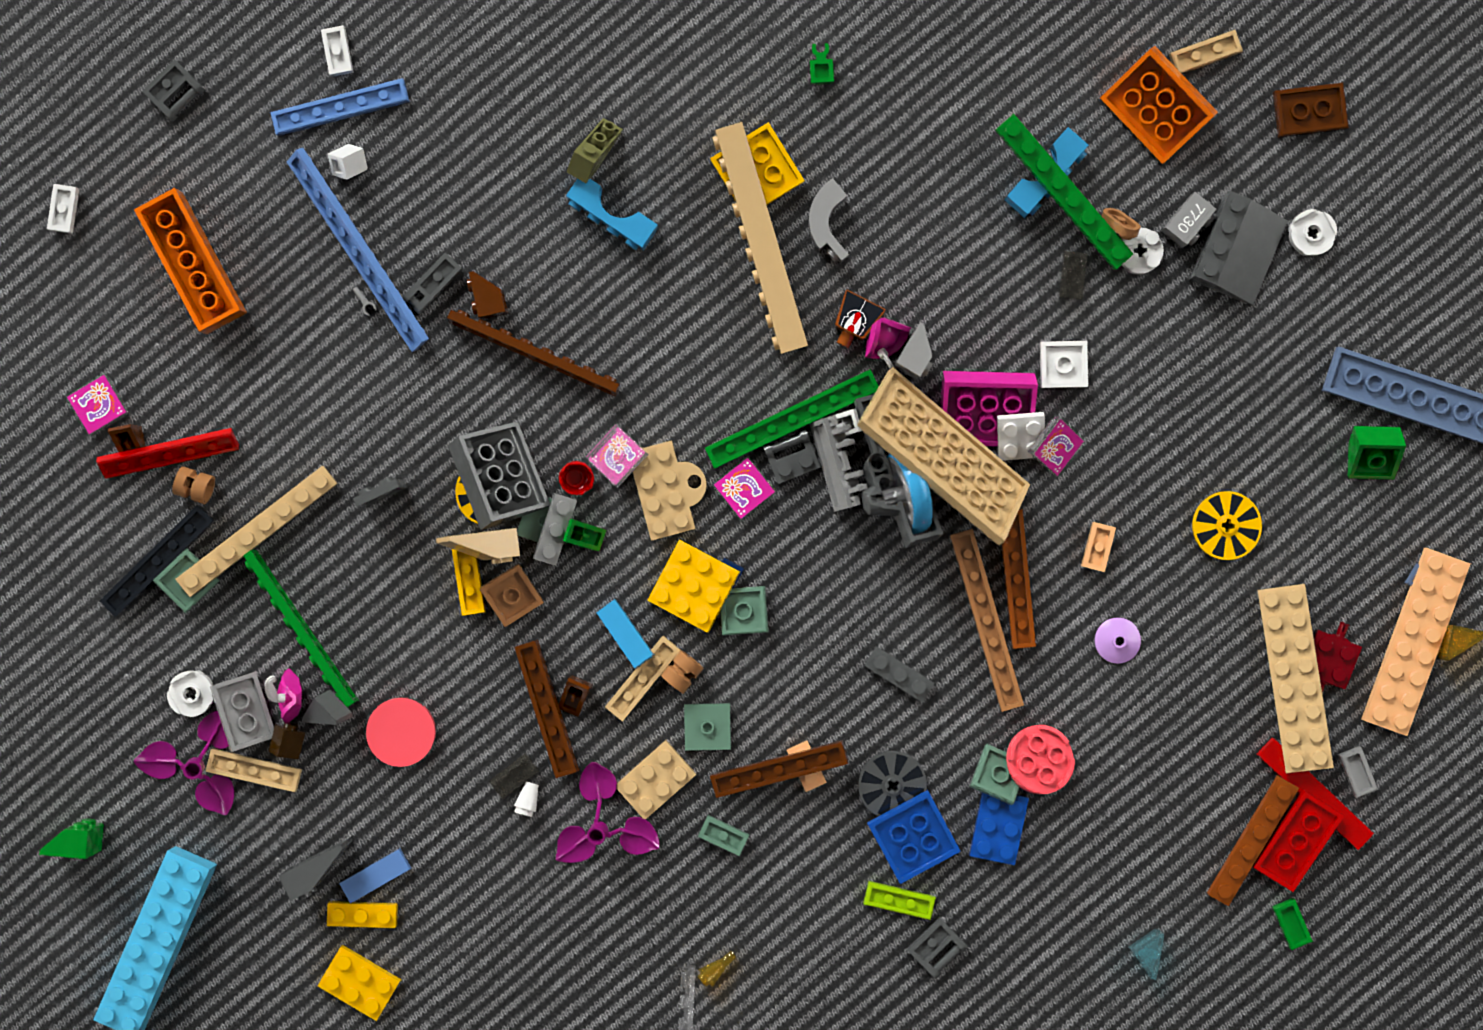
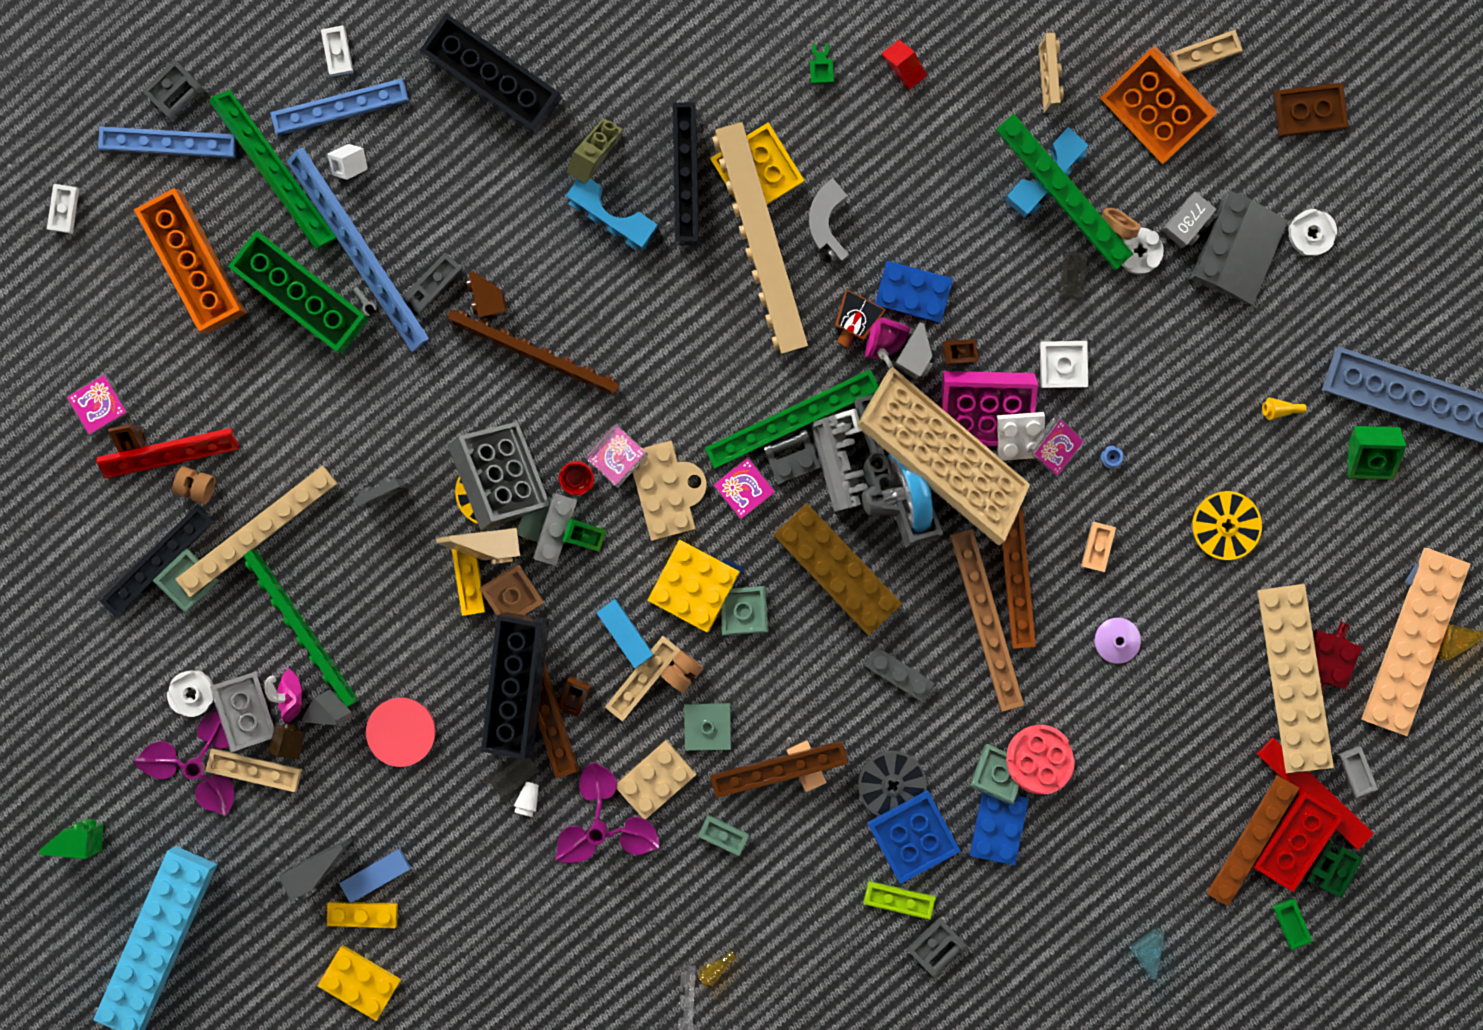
(167, 142): none -> medium blue tile
(272, 169): none -> green plate
(299, 292): none -> green brick
(490, 74): none -> black brick
(515, 685): none -> black brick
(685, 173): none -> black brick
(837, 569): none -> pearl gold brick
(904, 64): none -> red slope
(913, 292): none -> blue plate
(959, 352): none -> reddish brown slope
(1050, 71): none -> tan plate
(1116, 452): none -> medium blue plate
(1276, 408): none -> yellow cone
(1339, 872): none -> dark green plate

